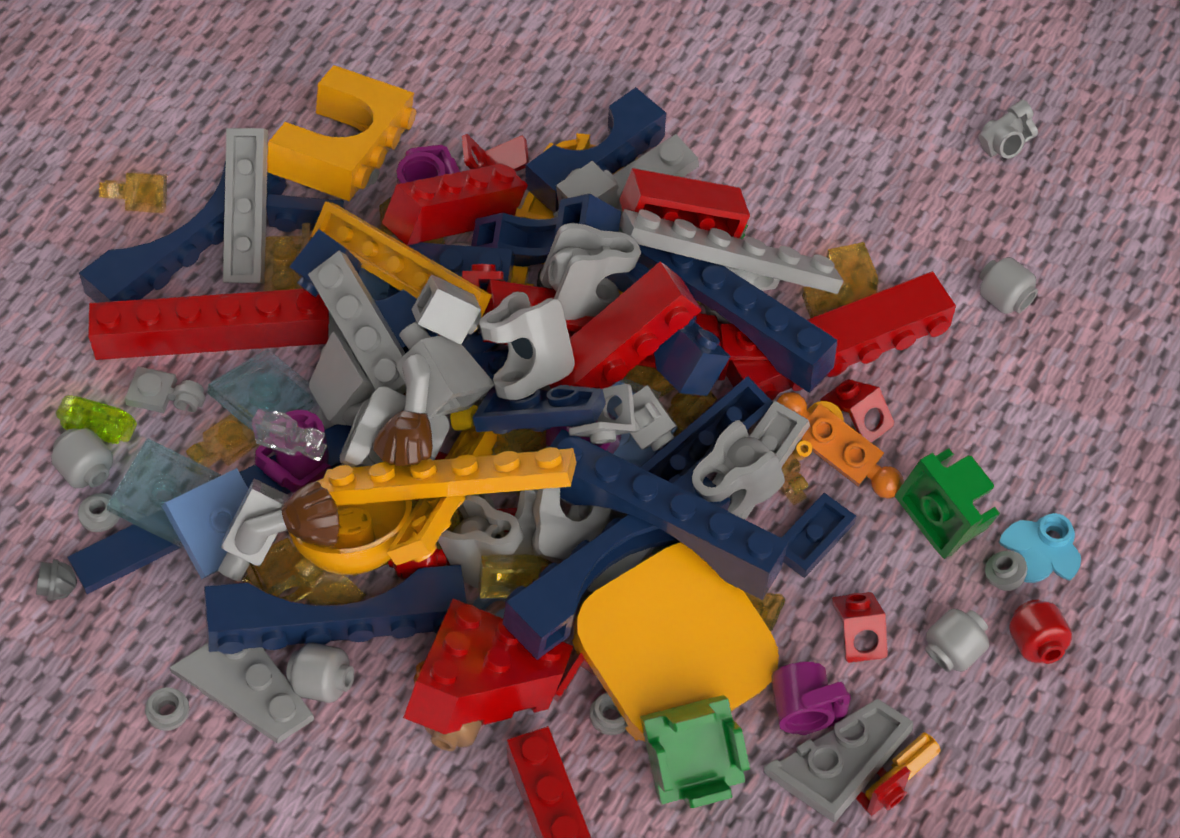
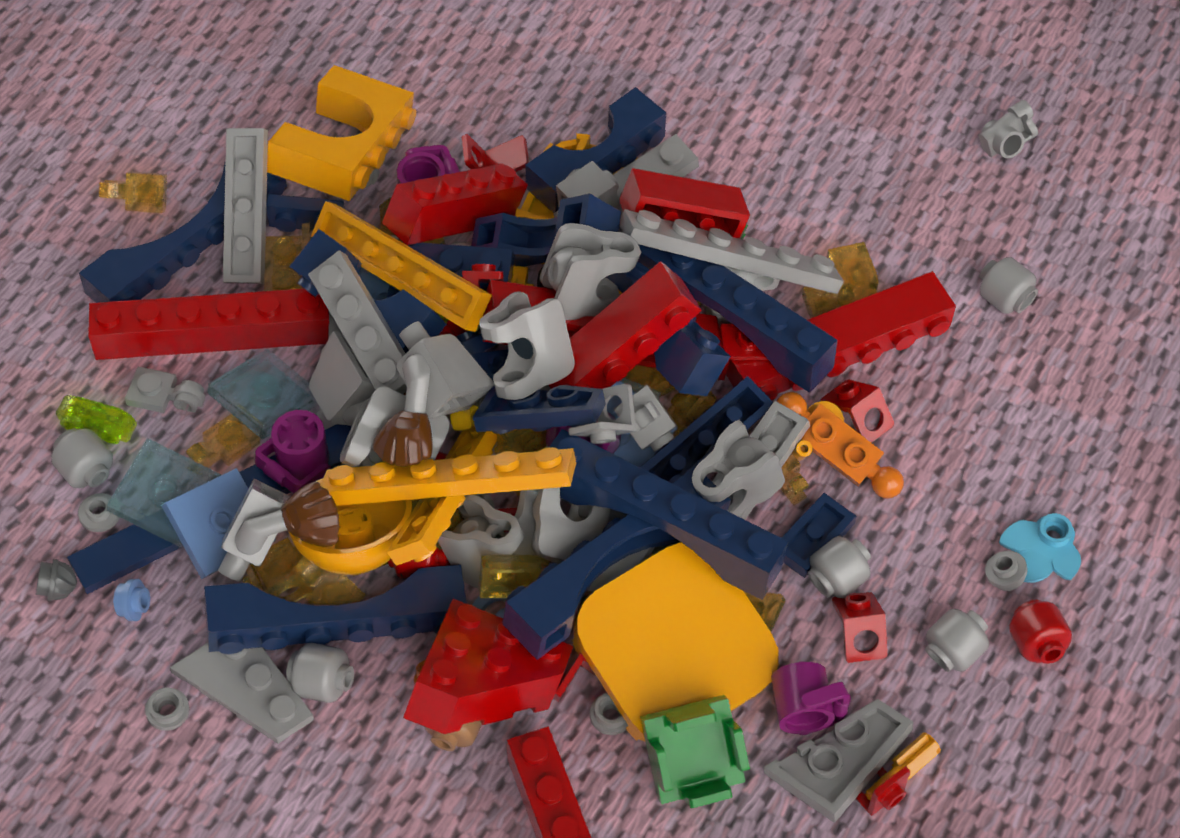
(131, 599): none -> medium blue plate
(282, 434): clear plate -> none
(447, 310): brick -> none
(839, 567): none -> light grey head
(943, 499): green panel -> none

